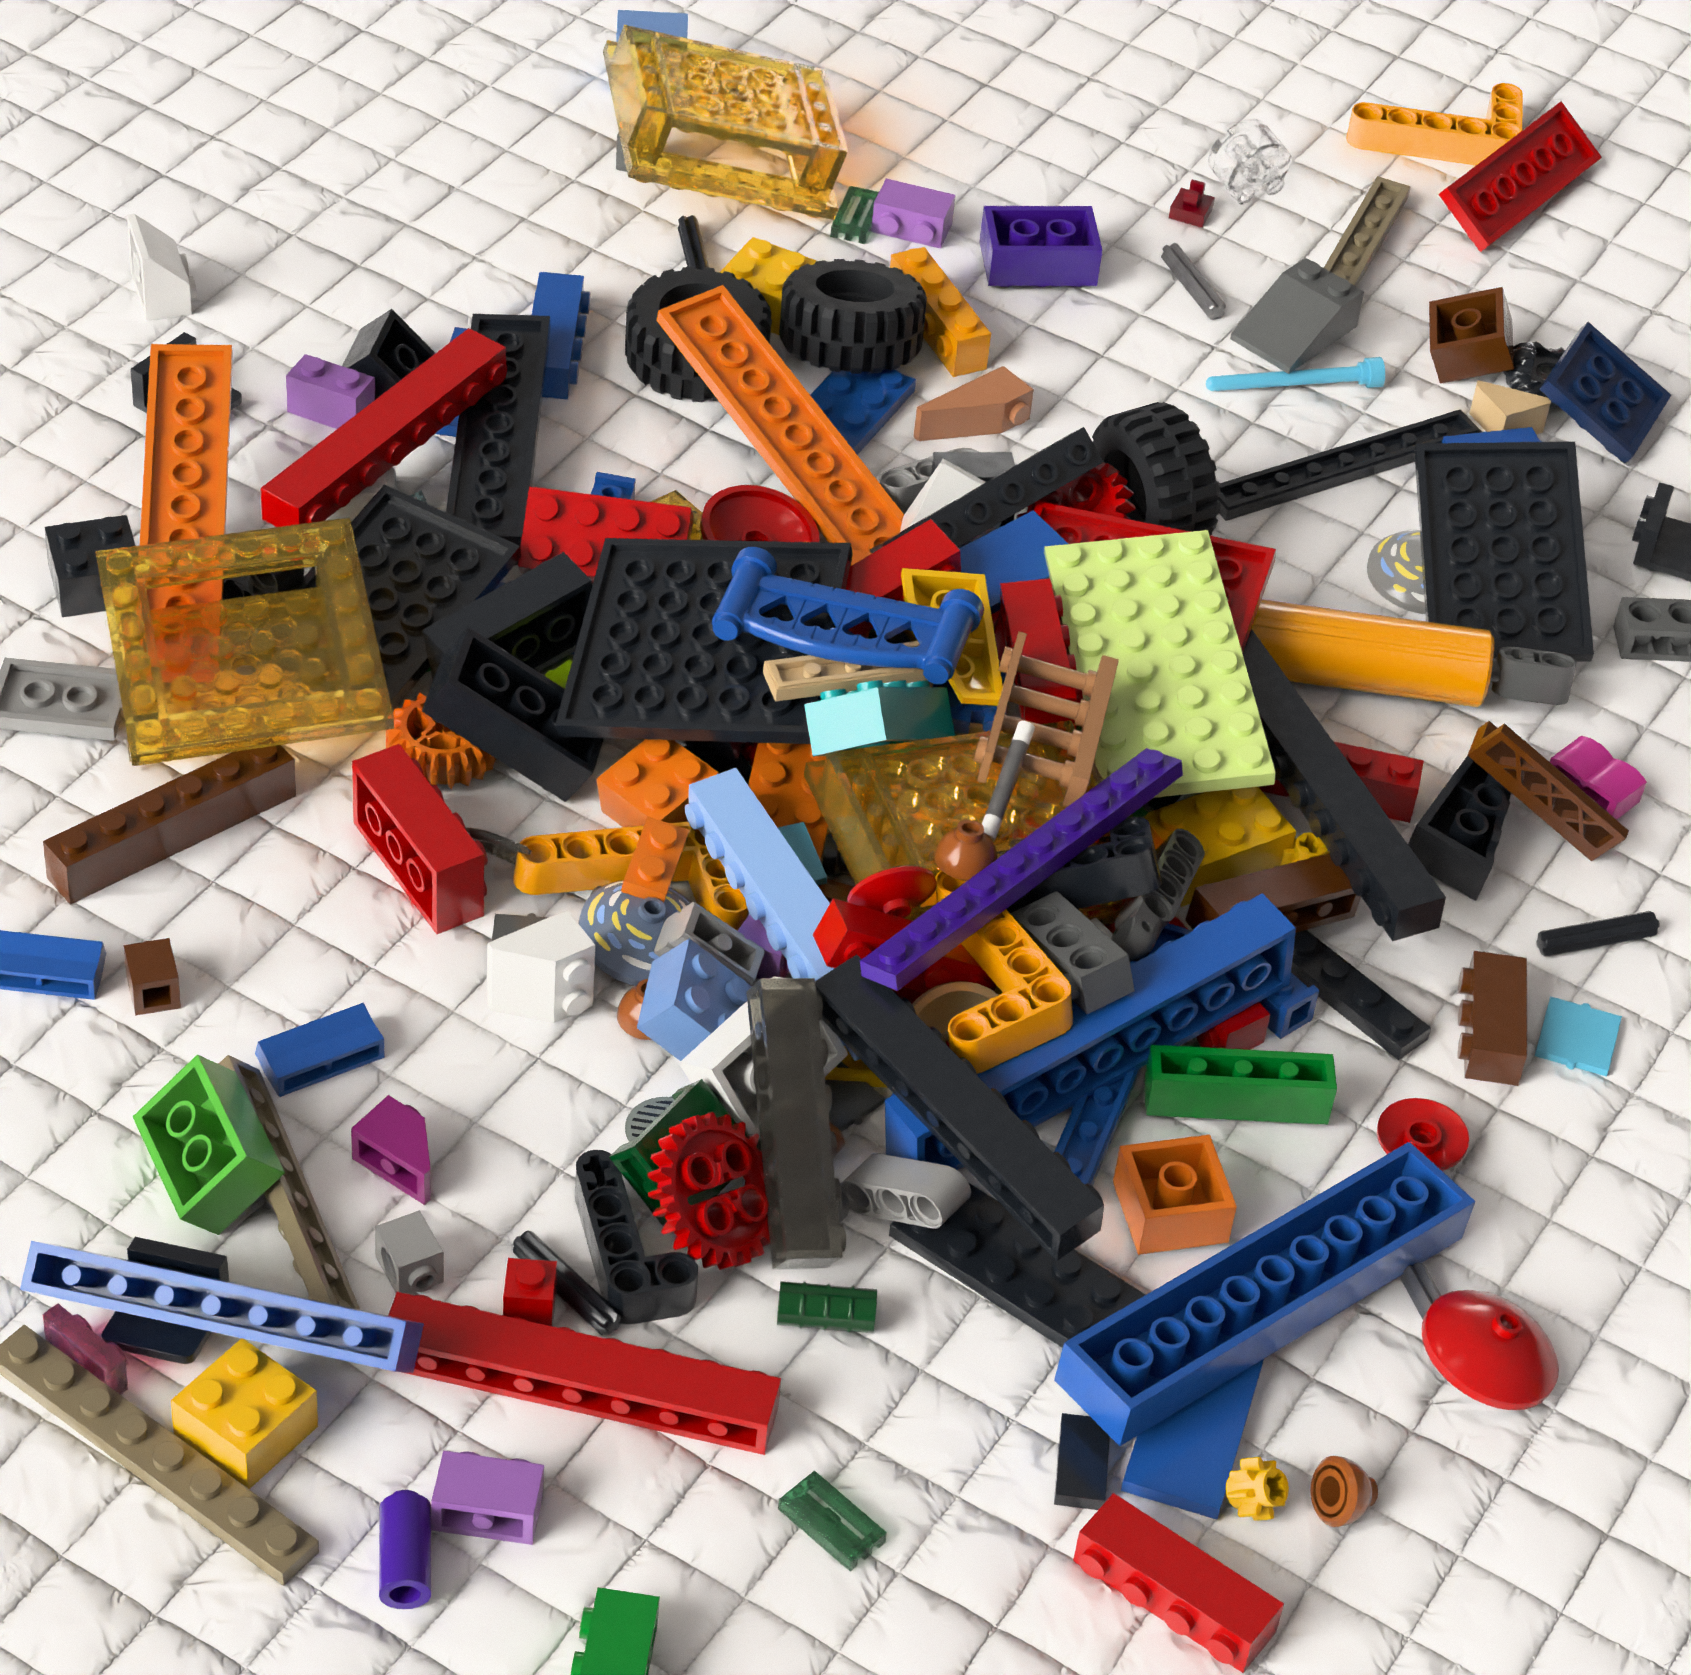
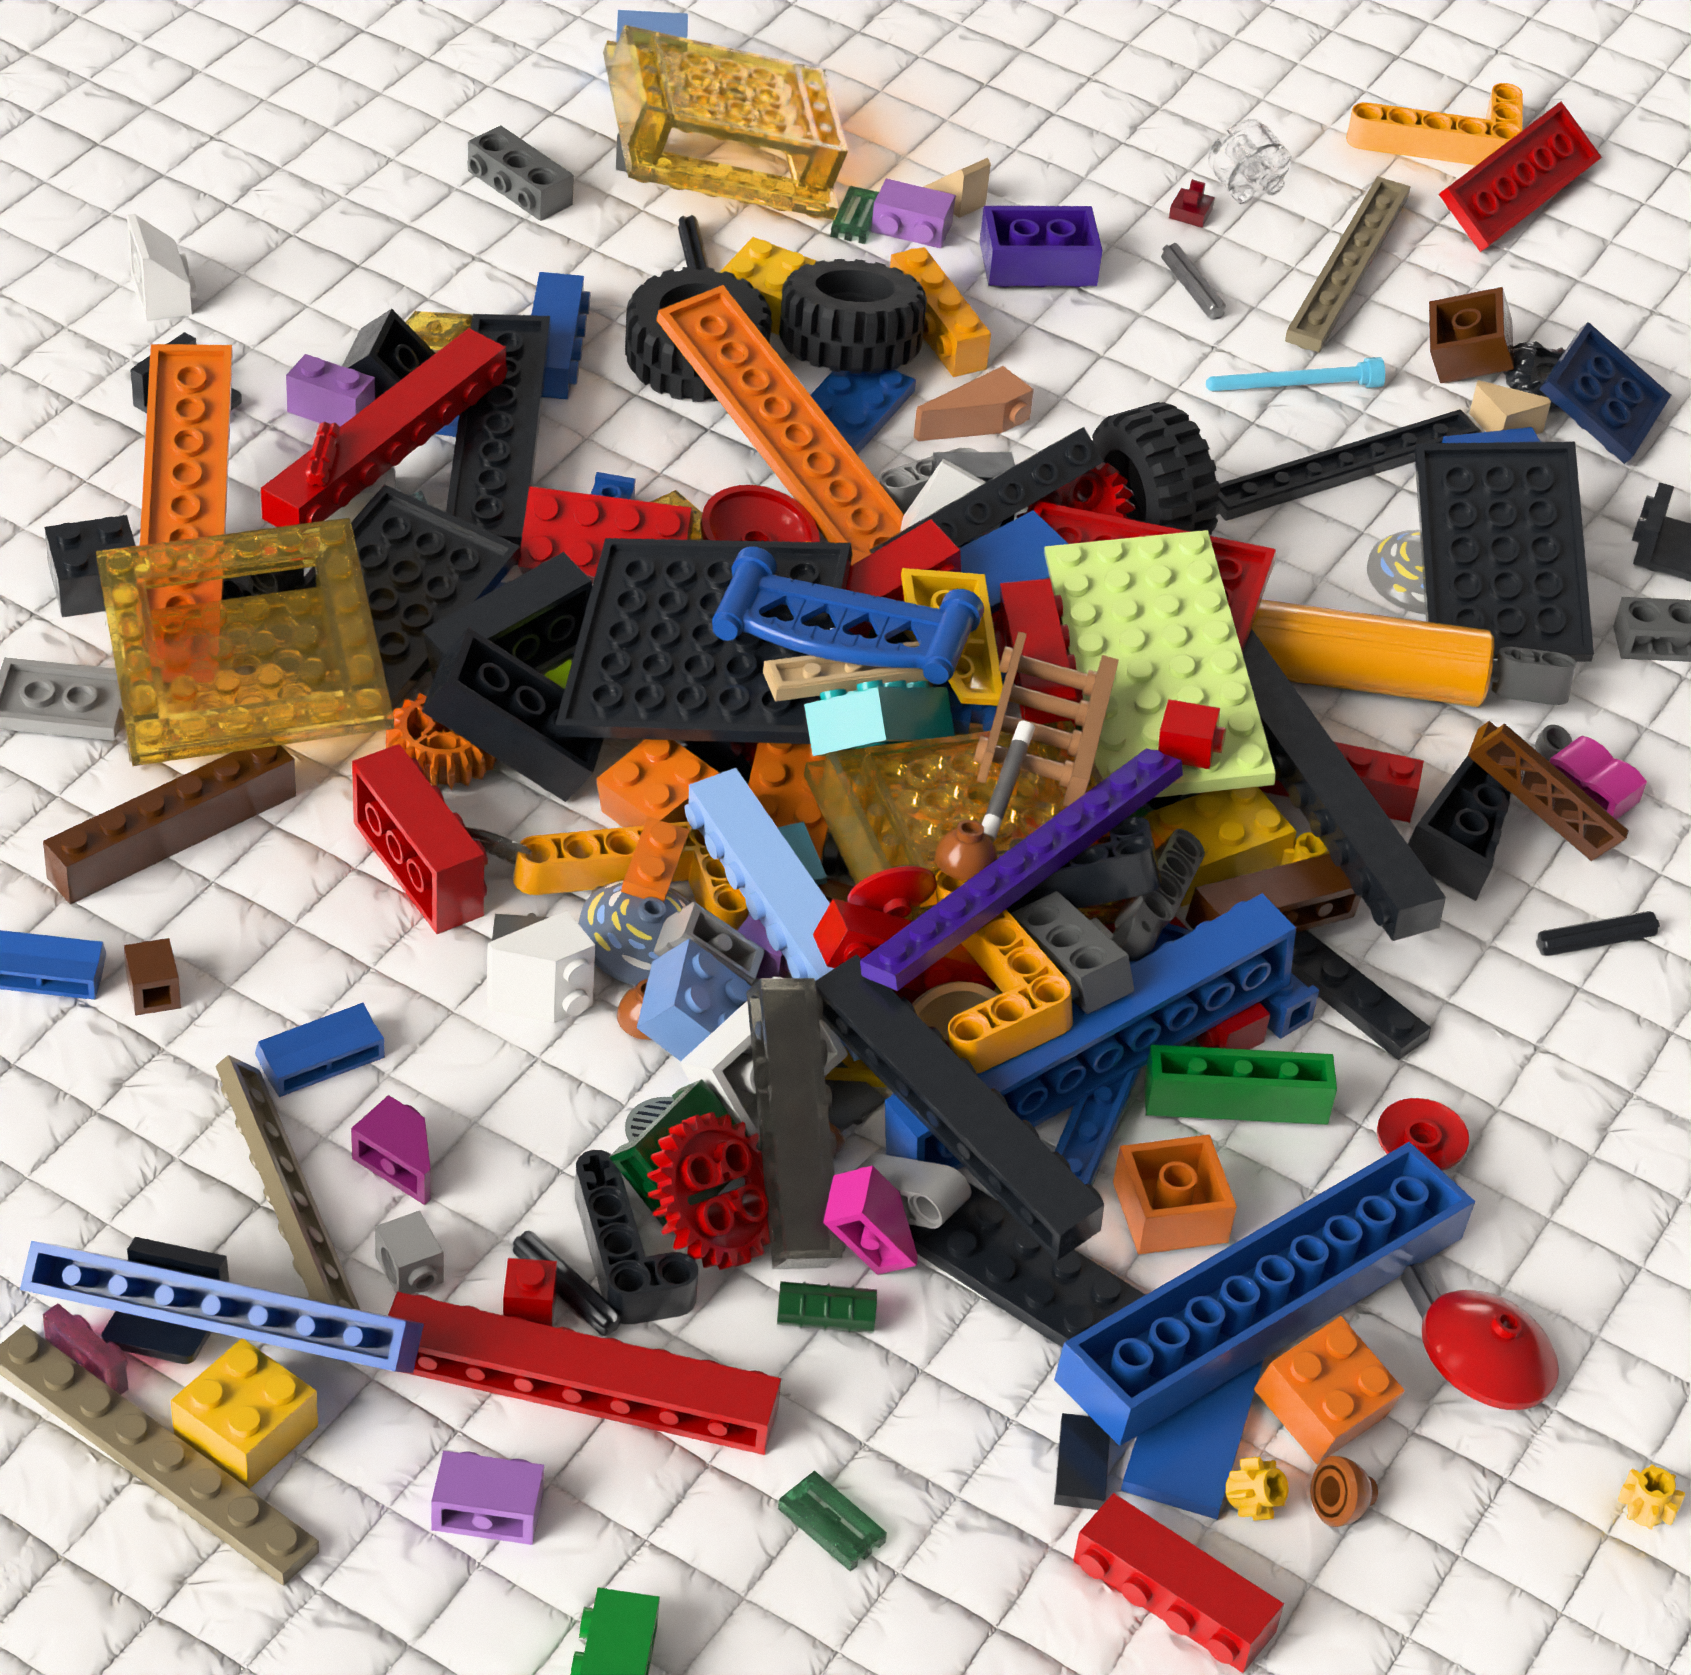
(208, 1145): bright green brick -> none
(322, 454): none -> red axle
(405, 1550): dark purple brick -> none
(439, 328): none -> clear yellow plate
(520, 172): none -> dark grey brick
(871, 1220): none -> dark pink slope
(968, 185): none -> tan slope
(1191, 733): none -> red brick
(1300, 316): dark grey slope -> none
(1328, 1389): none -> orange brick
(1493, 1018): reddish brown brick -> none
(1552, 740): none -> dark grey hinge
(1578, 1036): medium azure piece -> none
(1651, 1496): none -> yellow gear

